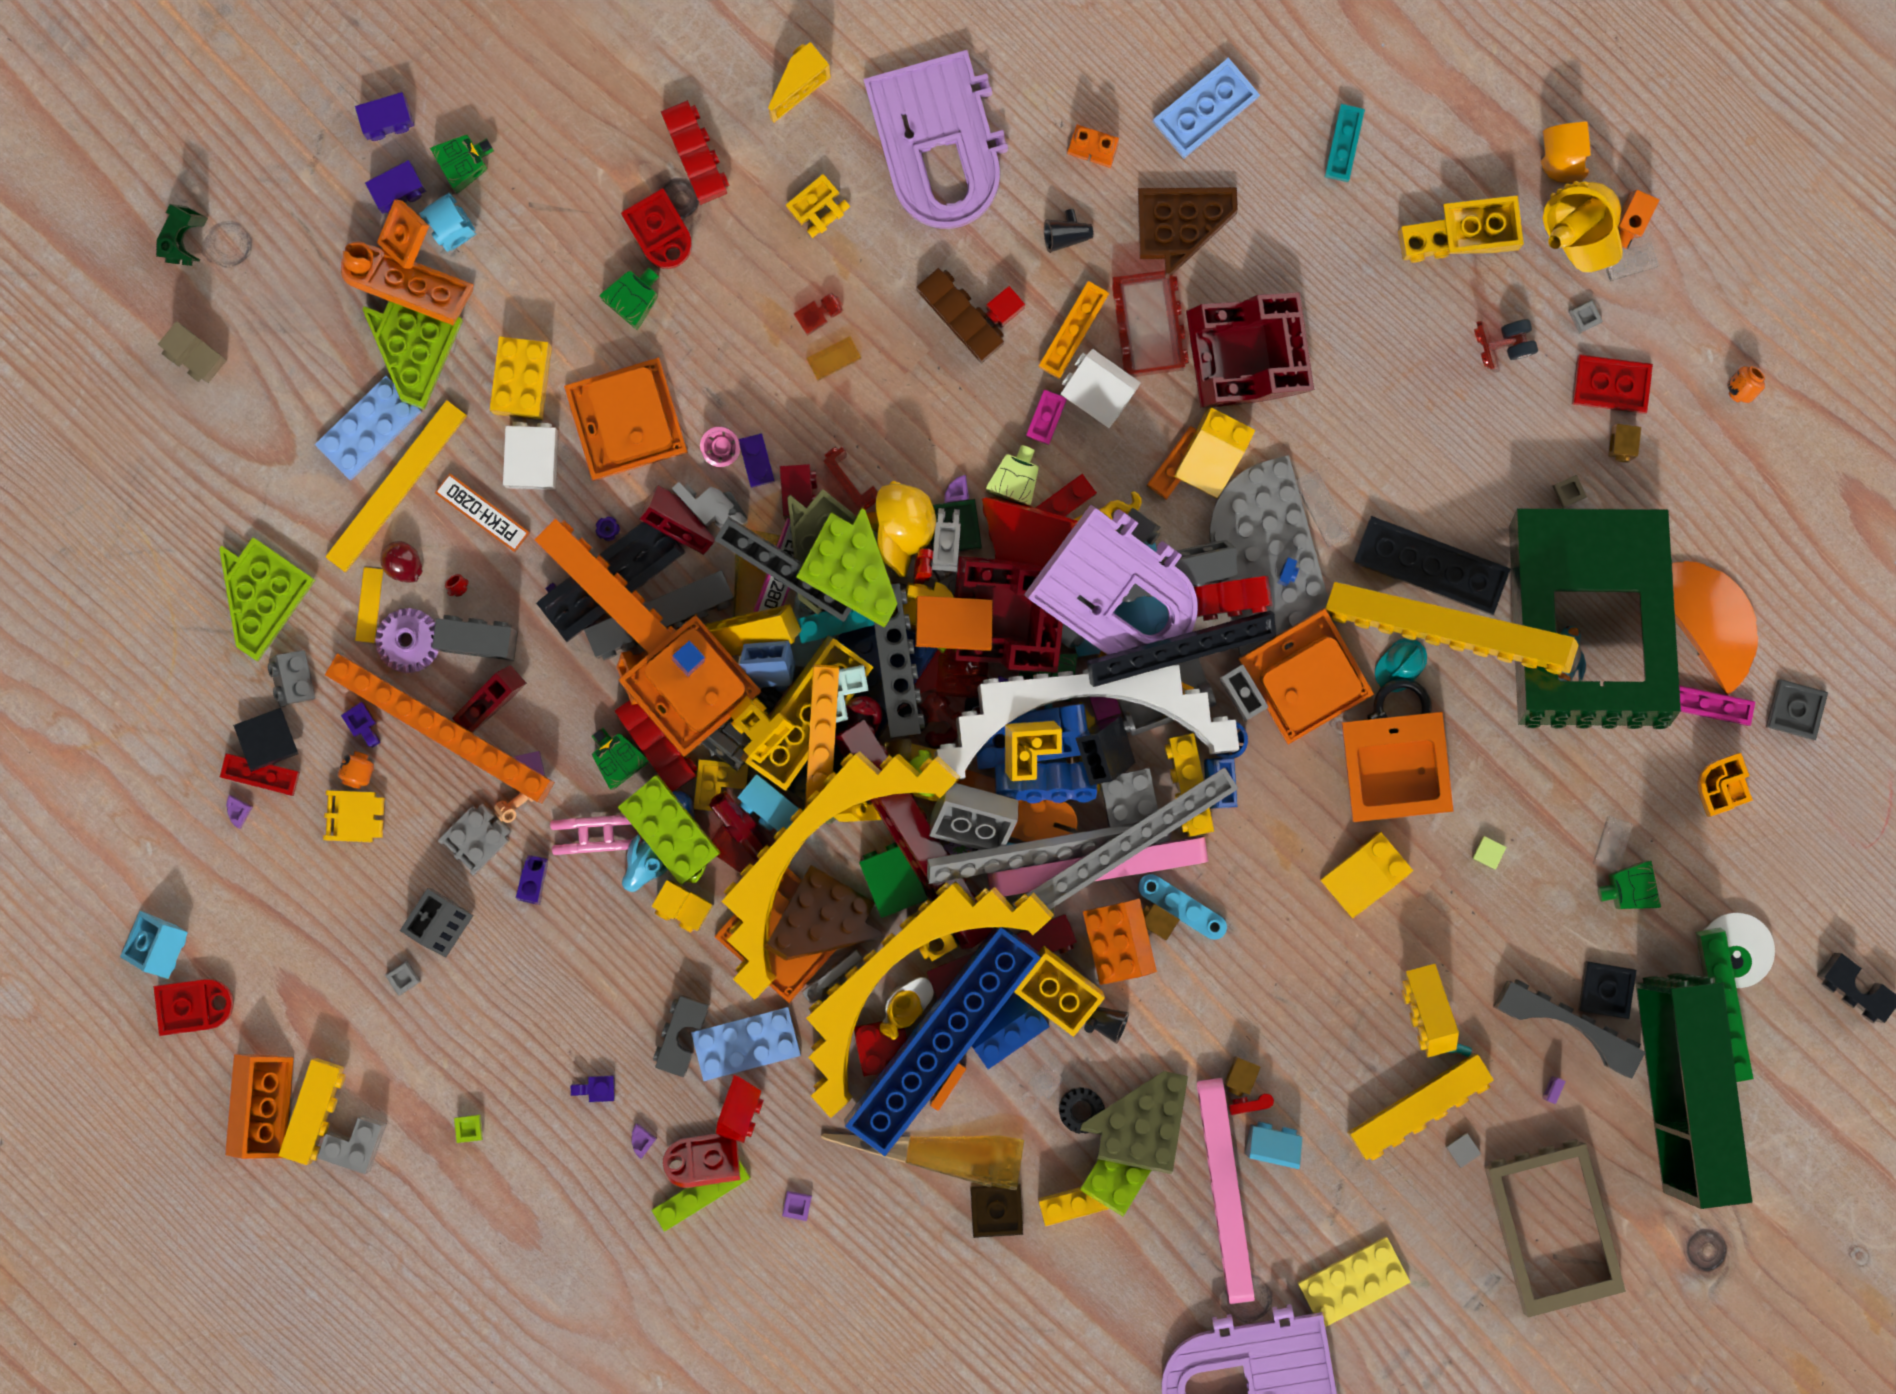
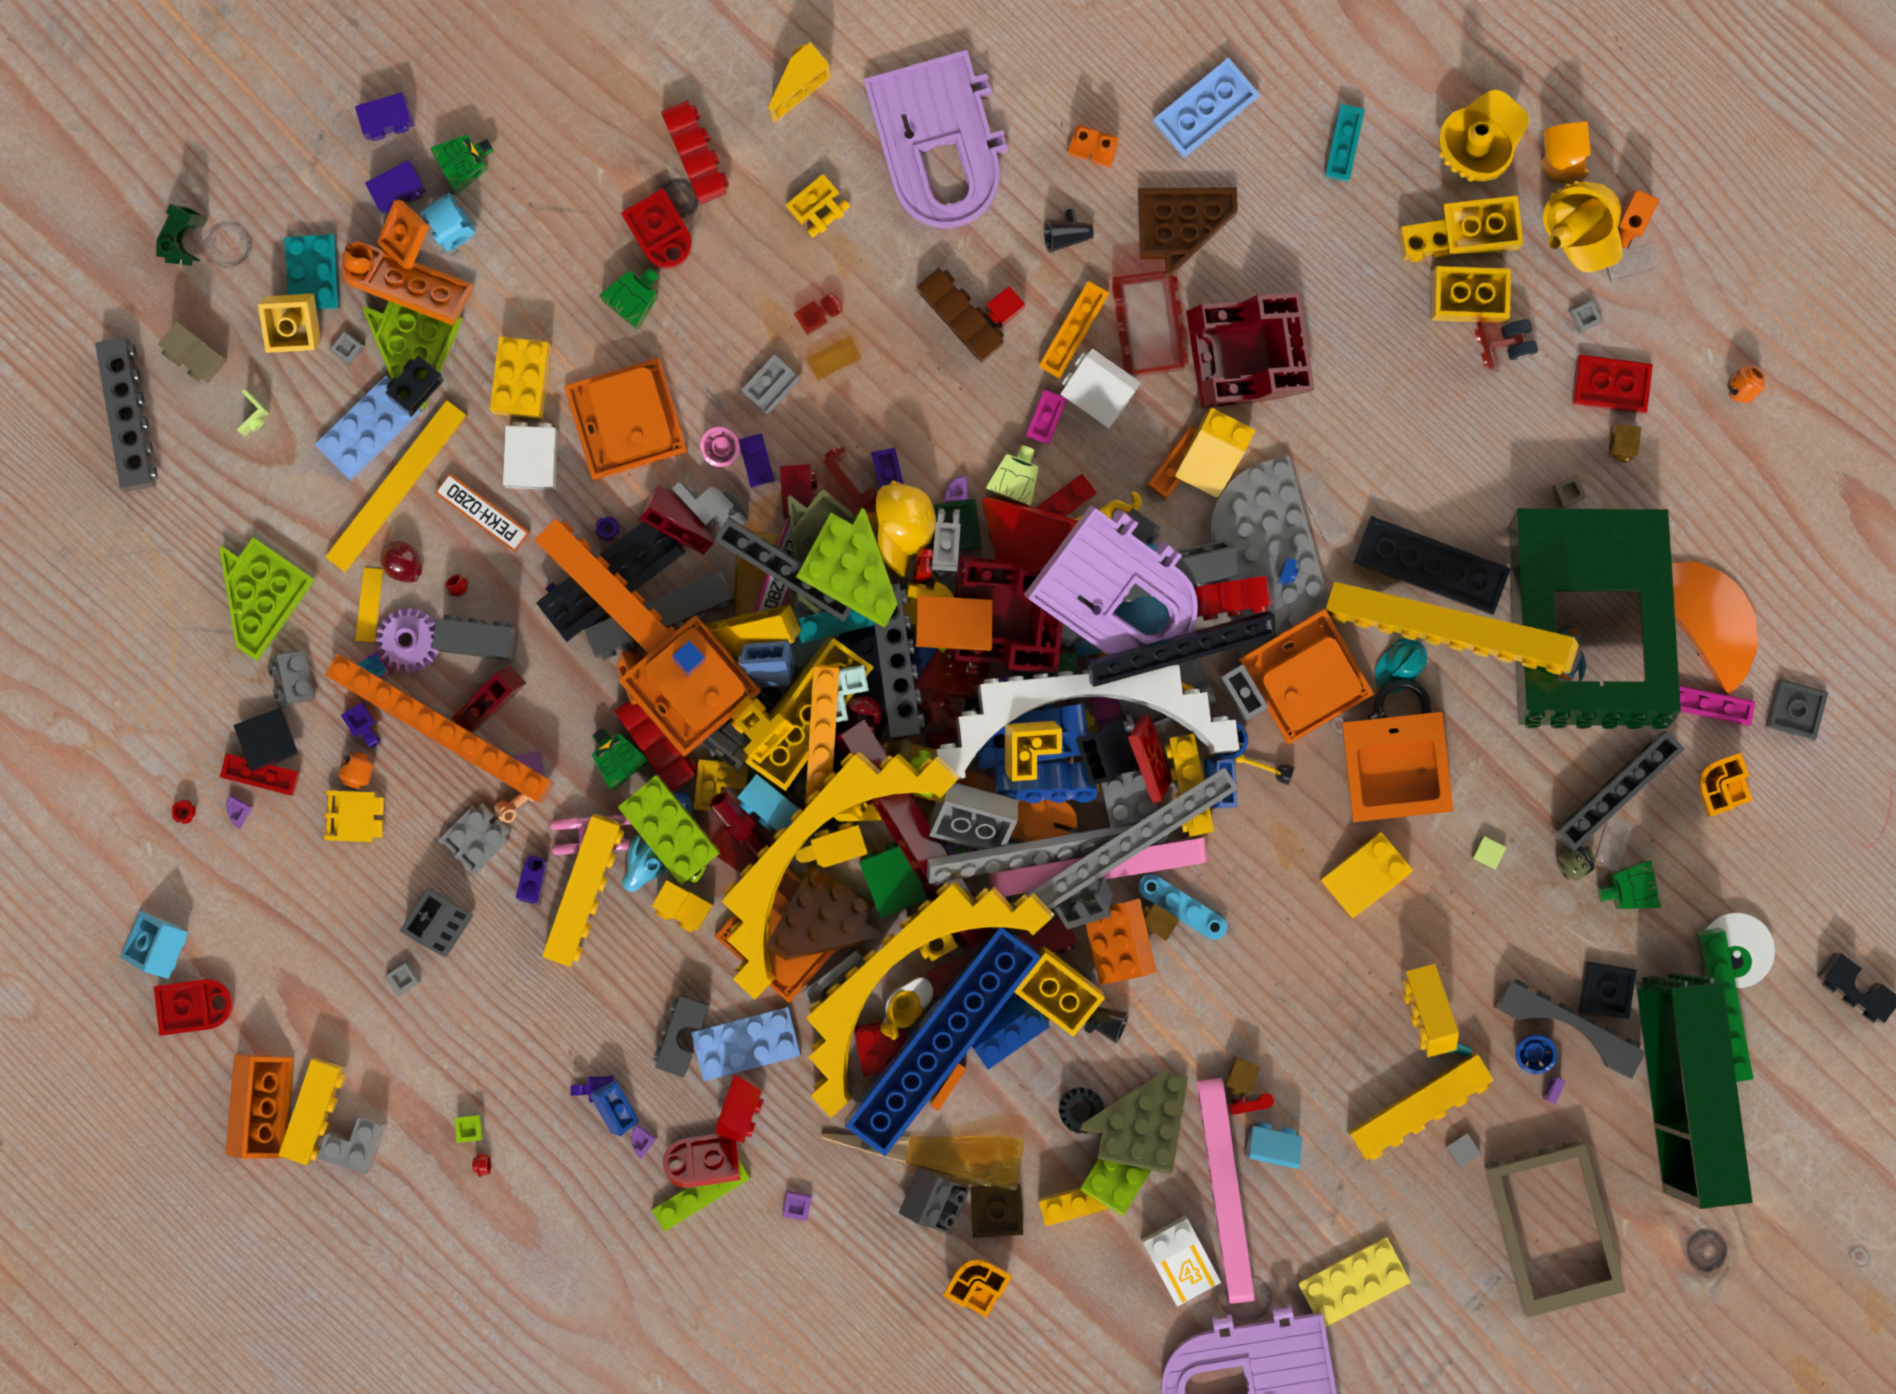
(108, 354): none -> dark grey brick
(177, 811): none -> red plate
(255, 421): none -> yellowish green bracket
(289, 323): none -> yellow brick
(313, 268): none -> teal plate
(346, 348): none -> light grey tile
(374, 665): none -> tile
(420, 389): none -> black brick
(481, 1165): none -> red plate
(582, 890): none -> yellow brick
(614, 1108): none -> blue slope
(770, 385): none -> light grey plate
(834, 847): none -> yellow hinge
(887, 466): none -> dark purple plate
(934, 1200): none -> dark grey slope
(977, 1285): none -> light orange brick
(1086, 905): none -> dark grey window
(1150, 758): none -> red tile
(1181, 1260): none -> white slope
(1282, 773): none -> hinge
(1470, 294): none -> yellow brick
(1483, 136): none -> yellow piece
(1535, 1052): none -> blue helmet
(1576, 863): none -> olive head
(1618, 790): none -> dark grey brick

